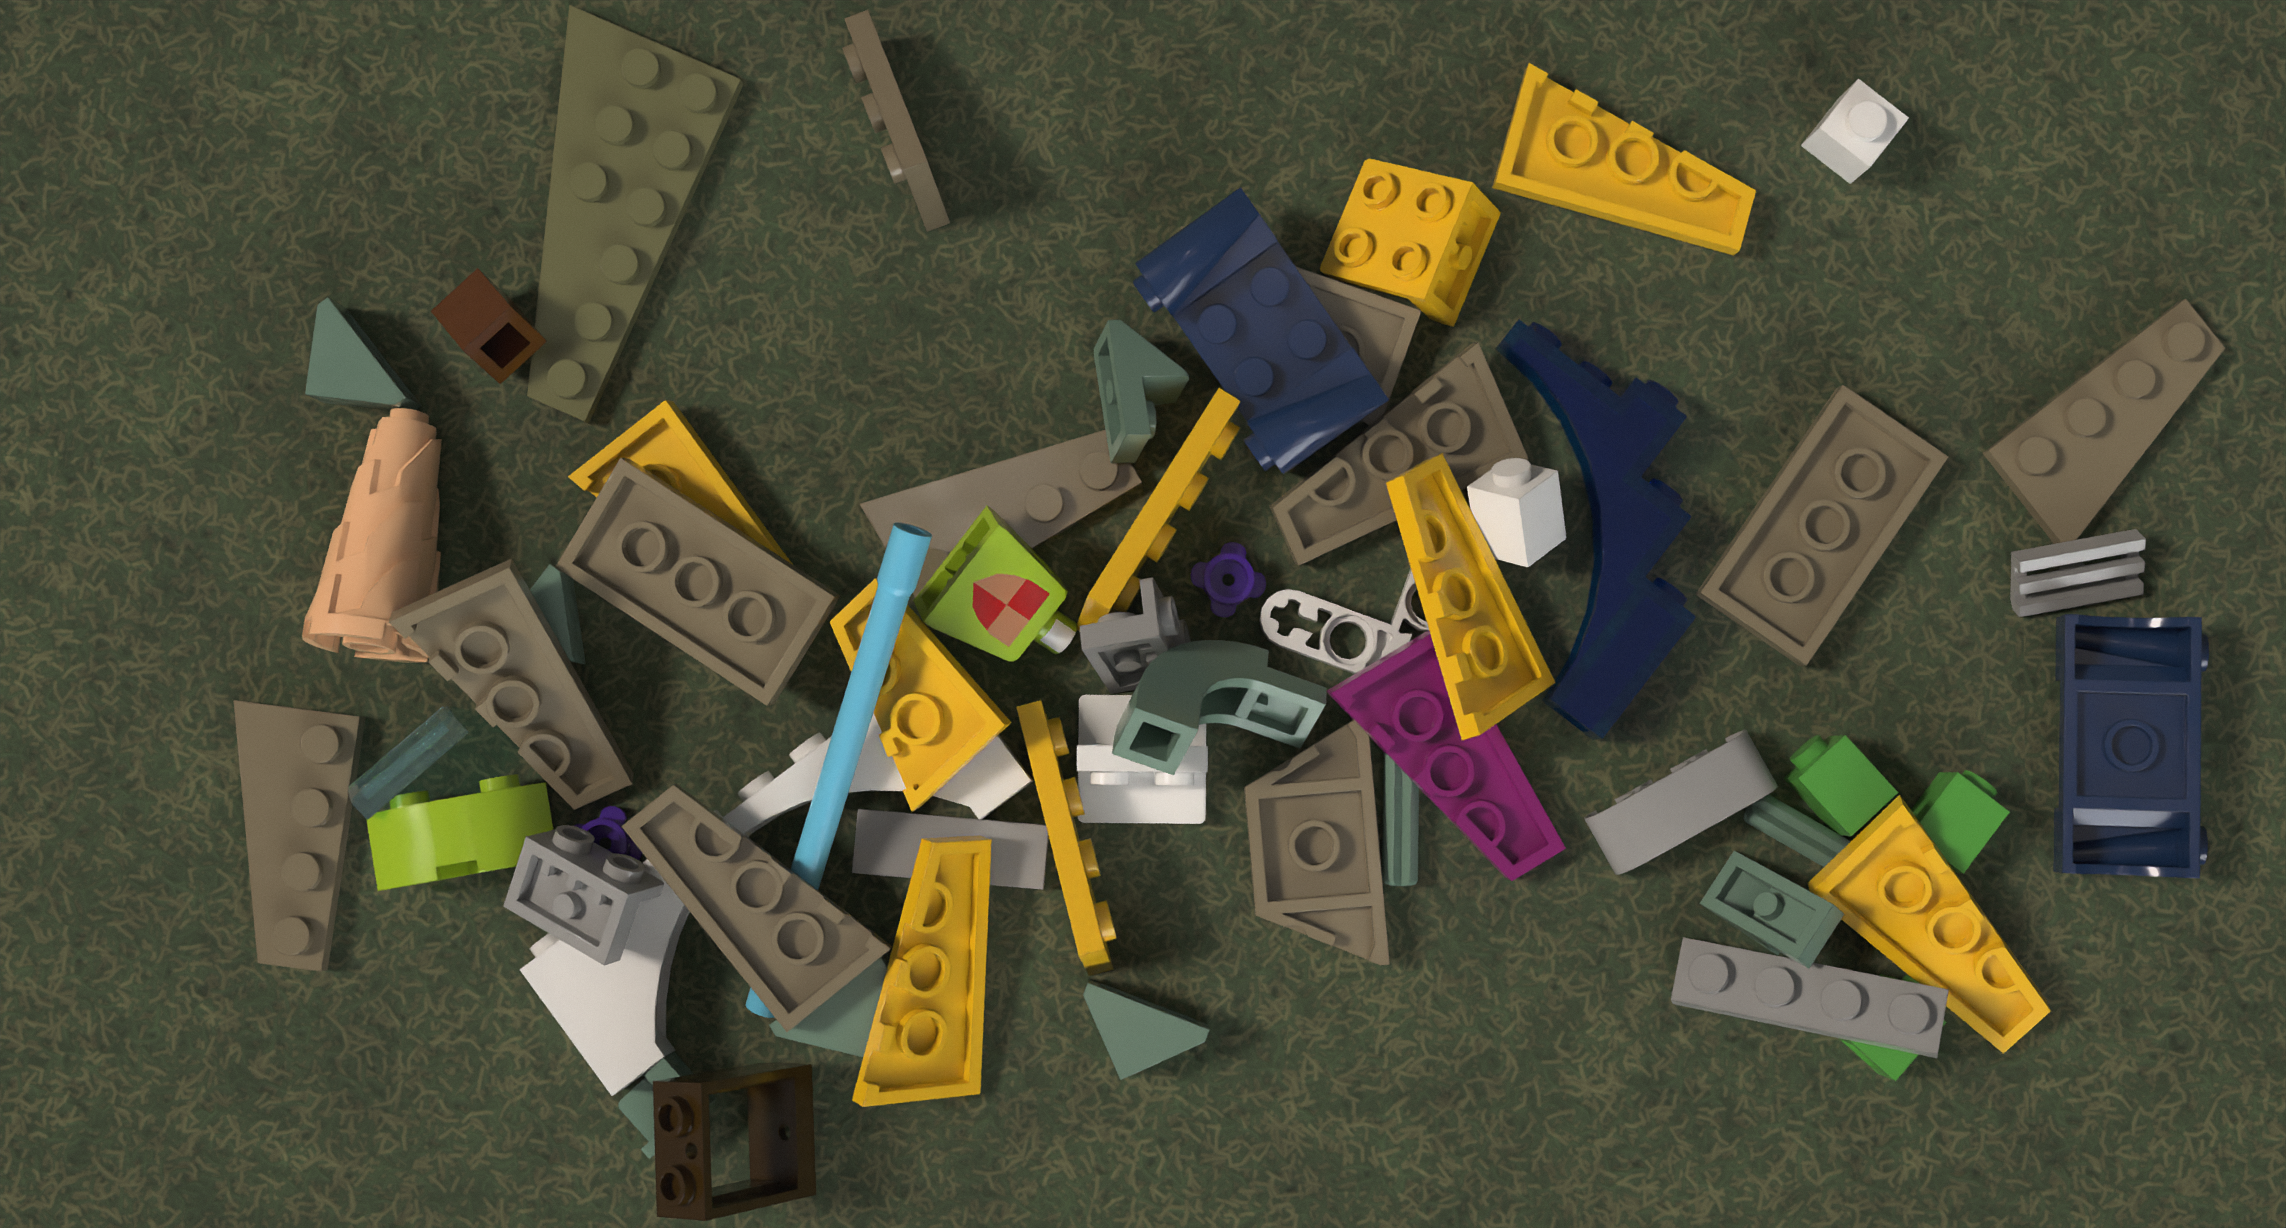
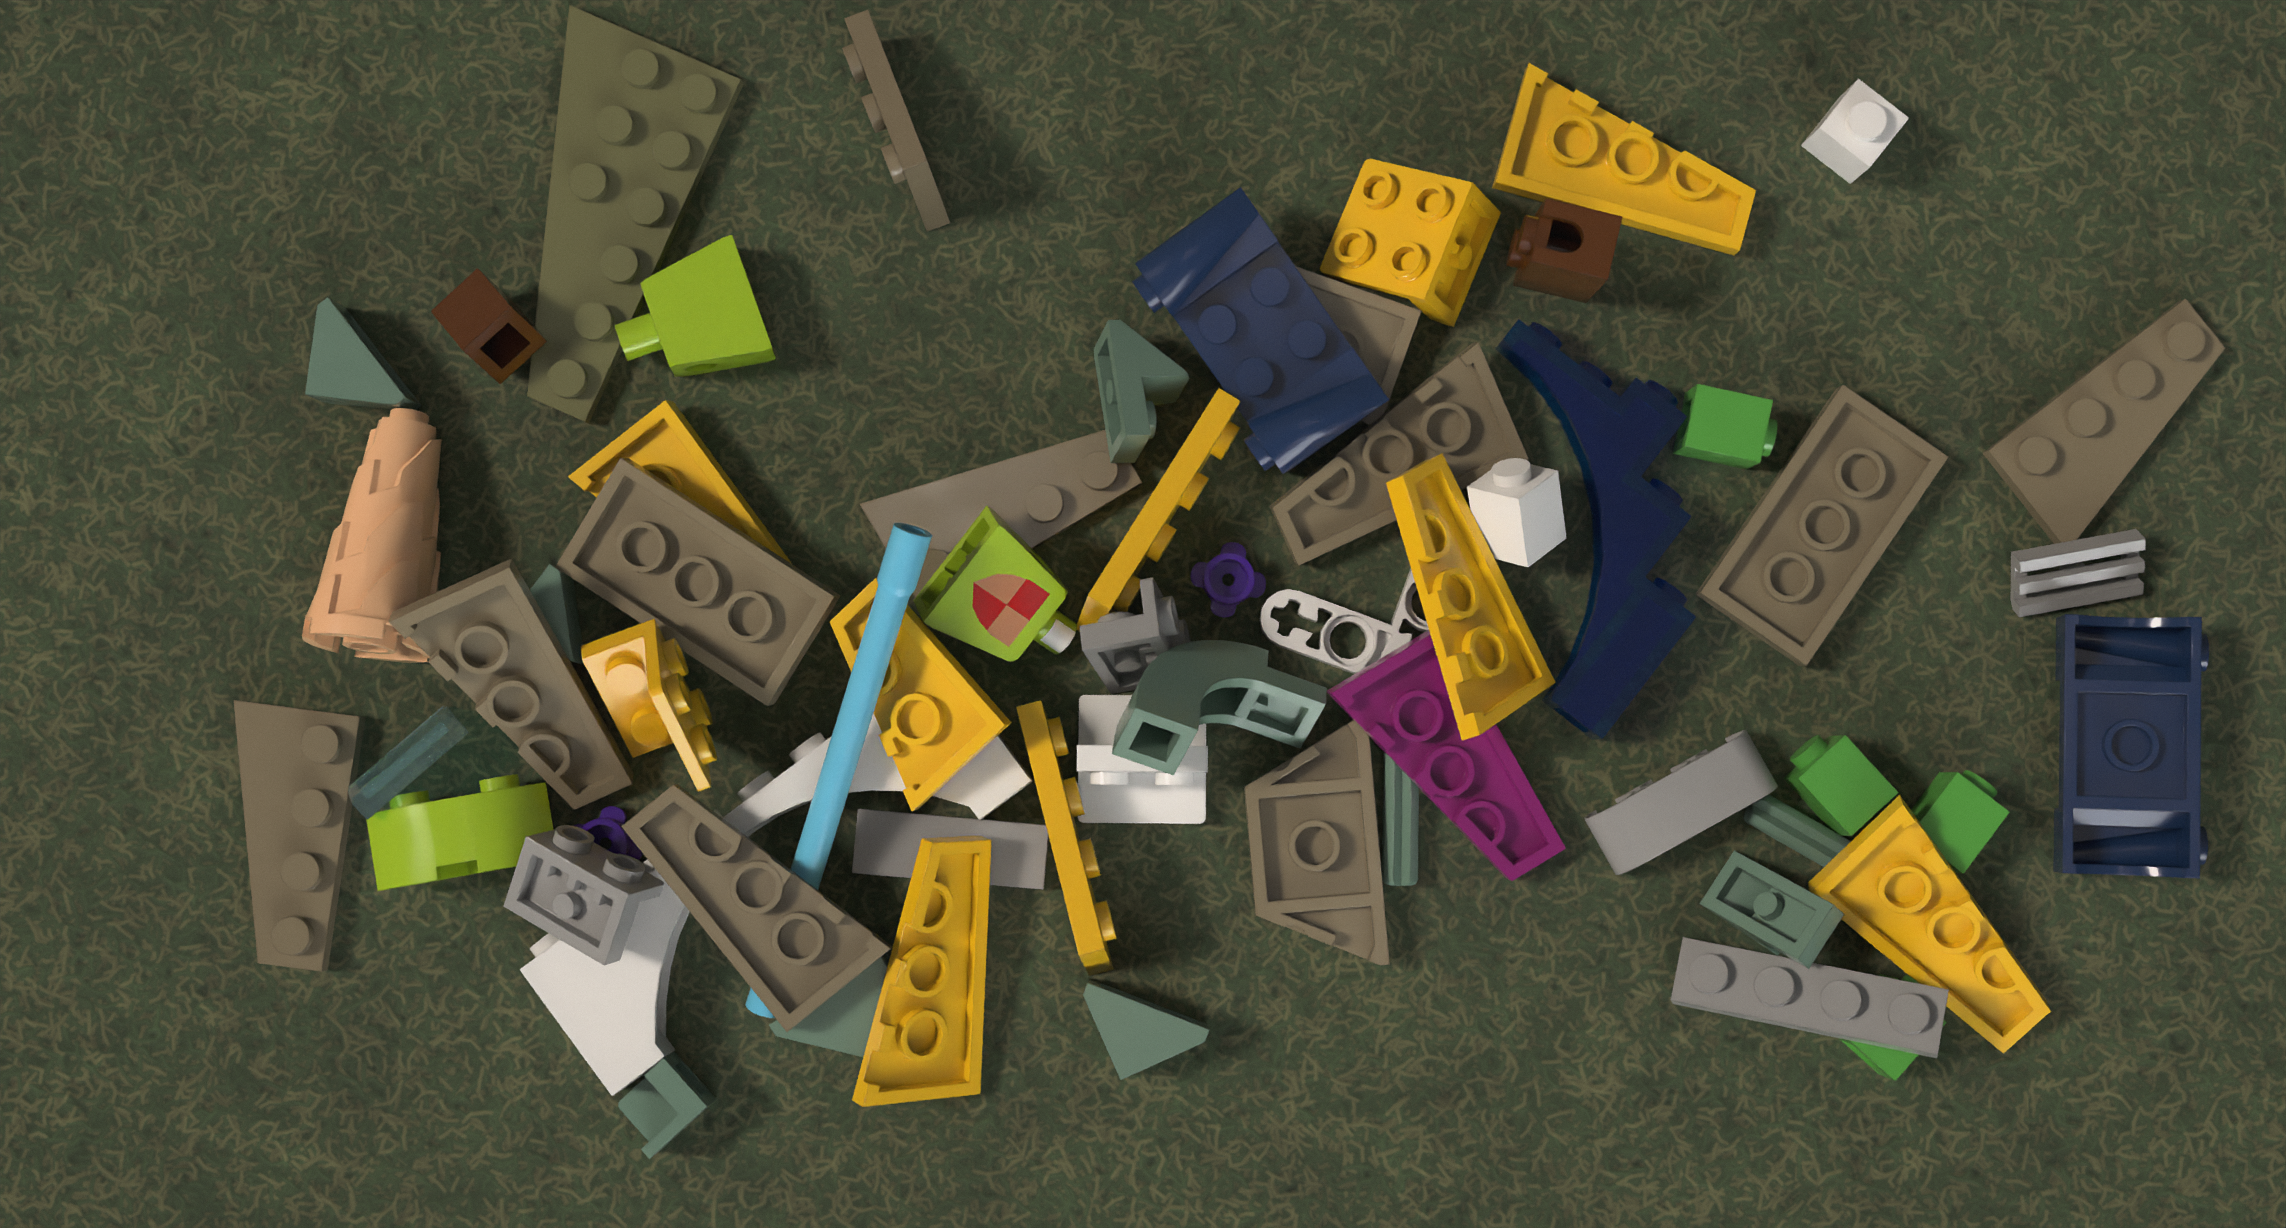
(649, 697): none -> yellow bracket
(700, 315): none -> lime torso
(779, 1165): dark brown window -> none
(1564, 250): none -> reddish brown brick
(1725, 427): none -> bright green brick

